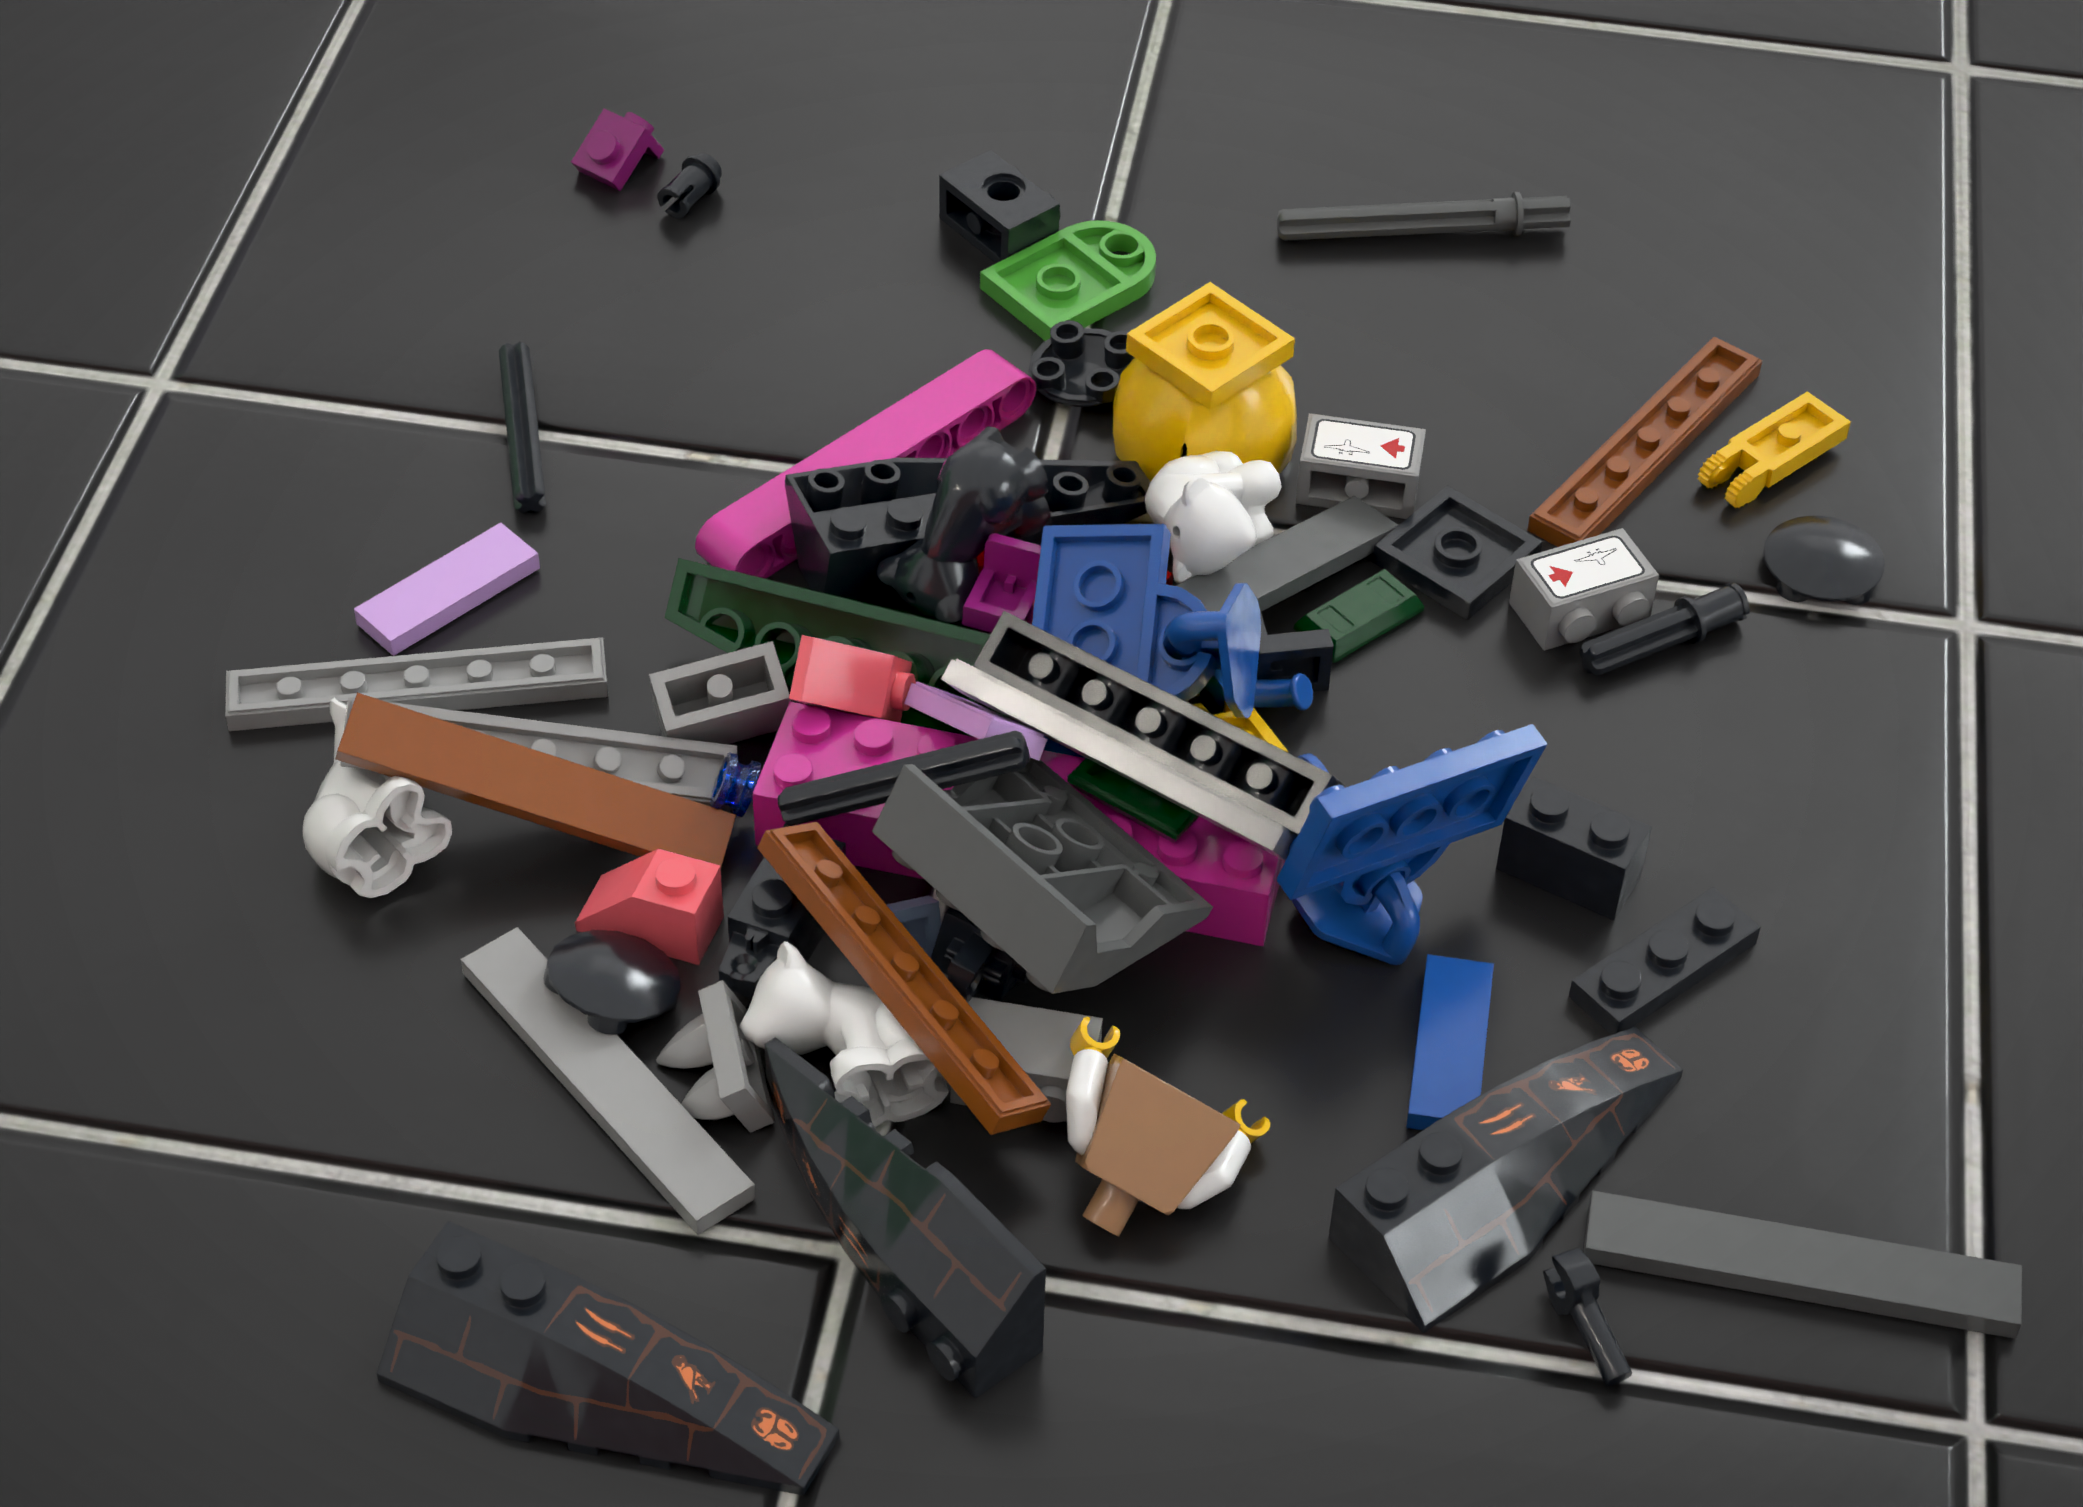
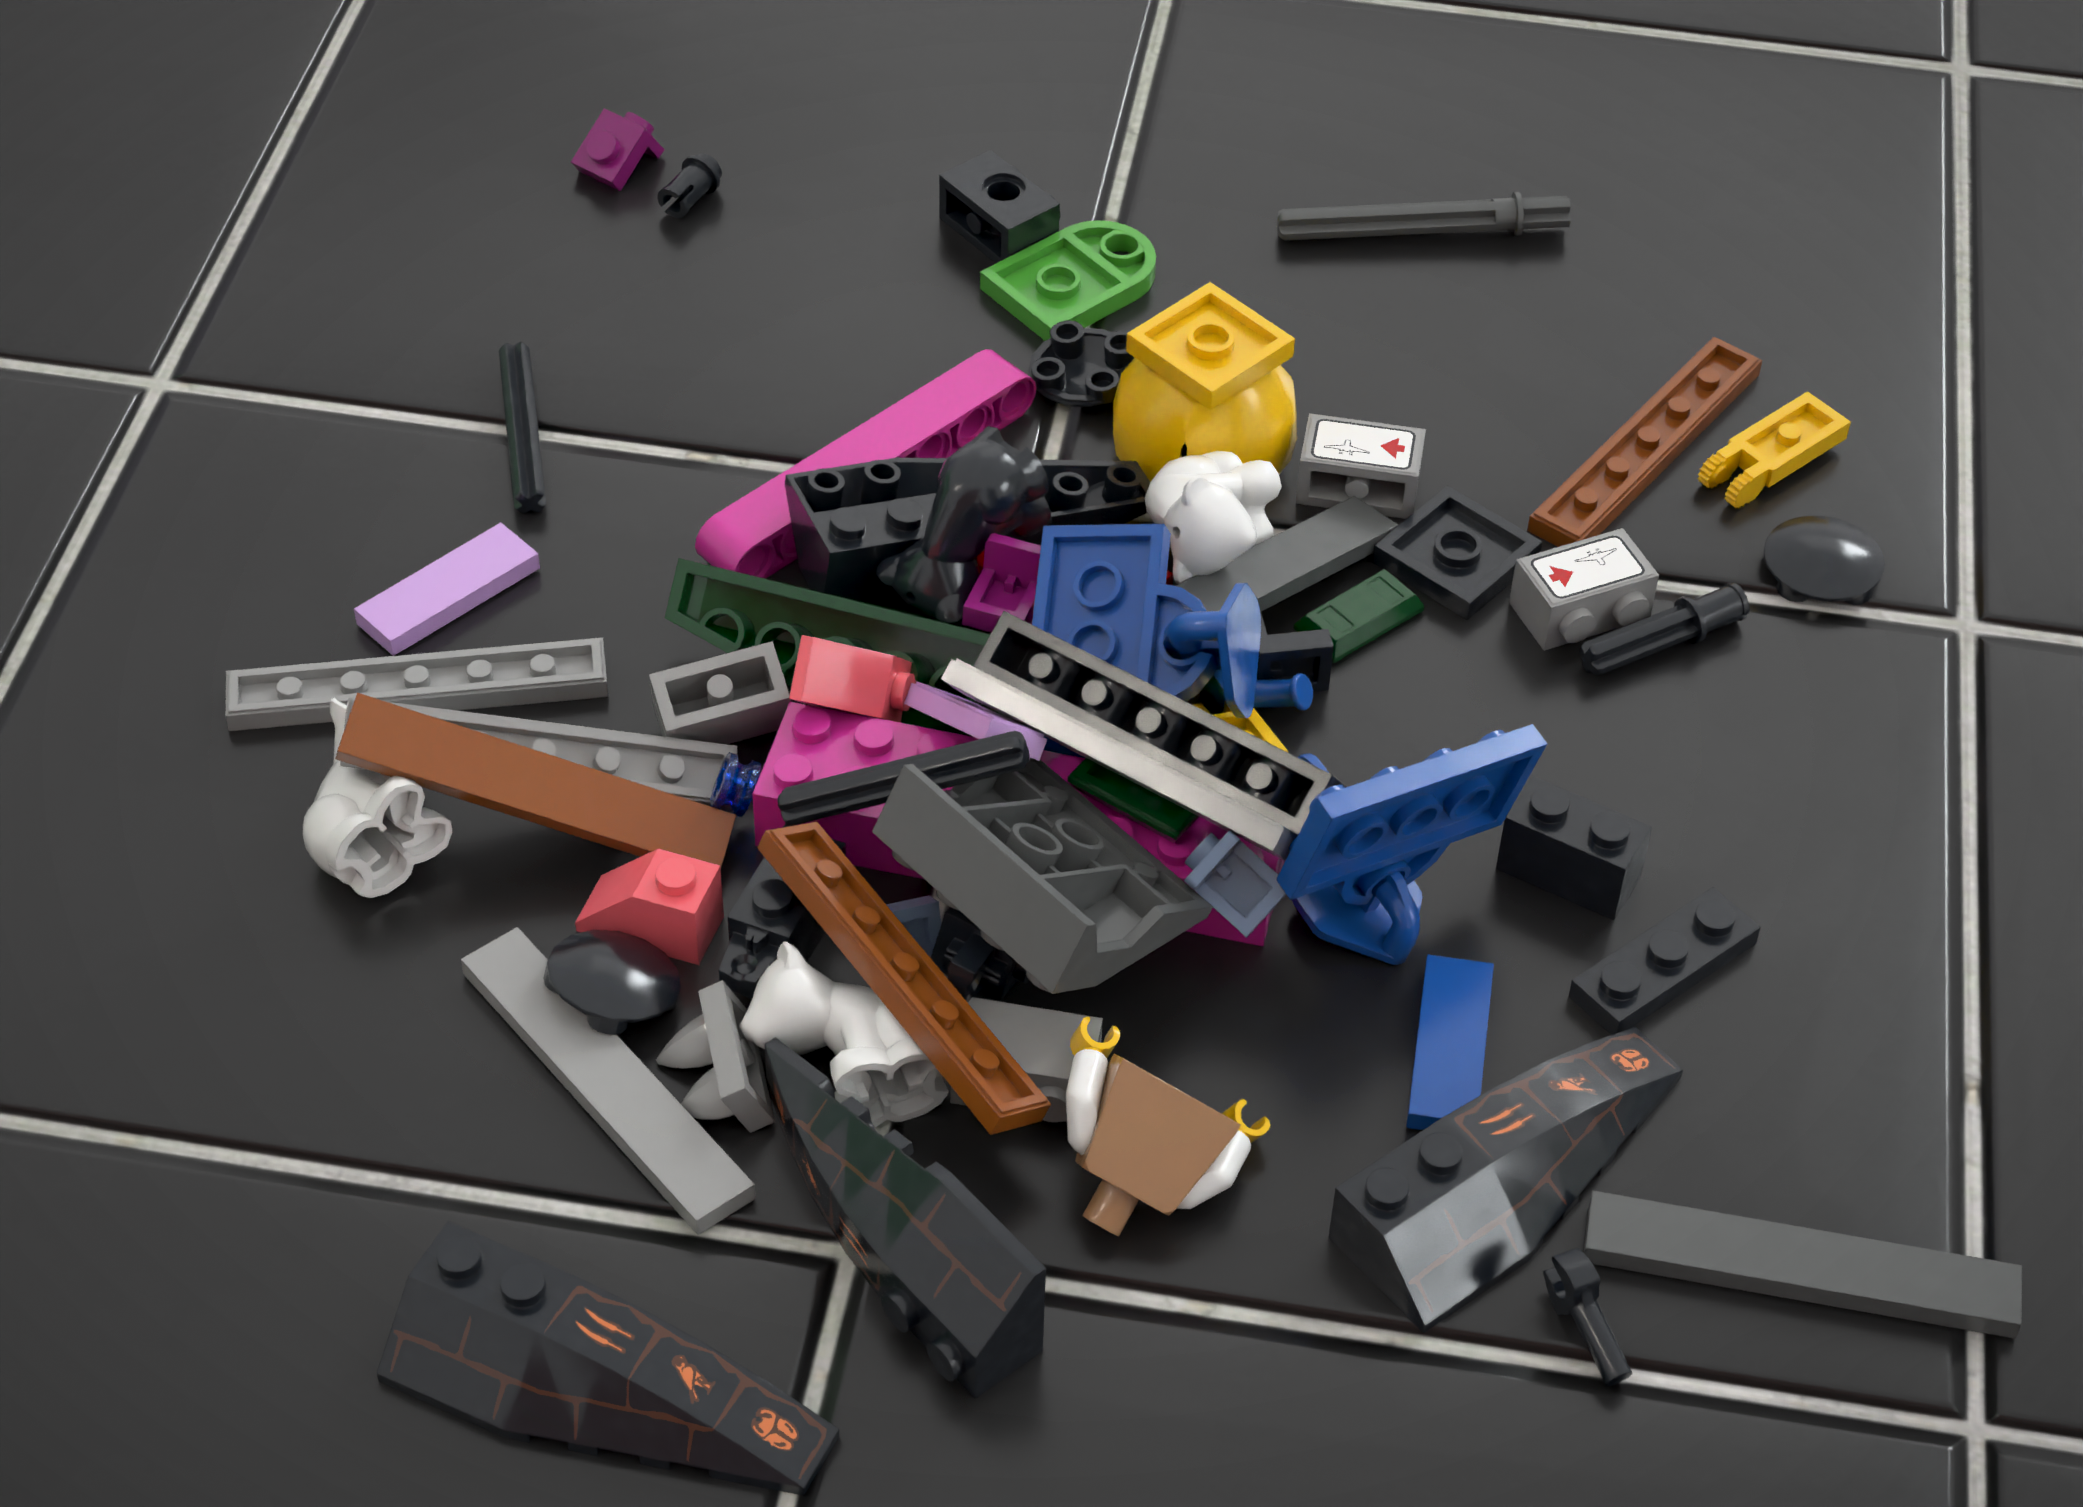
(1234, 881): none -> sand blue bracket

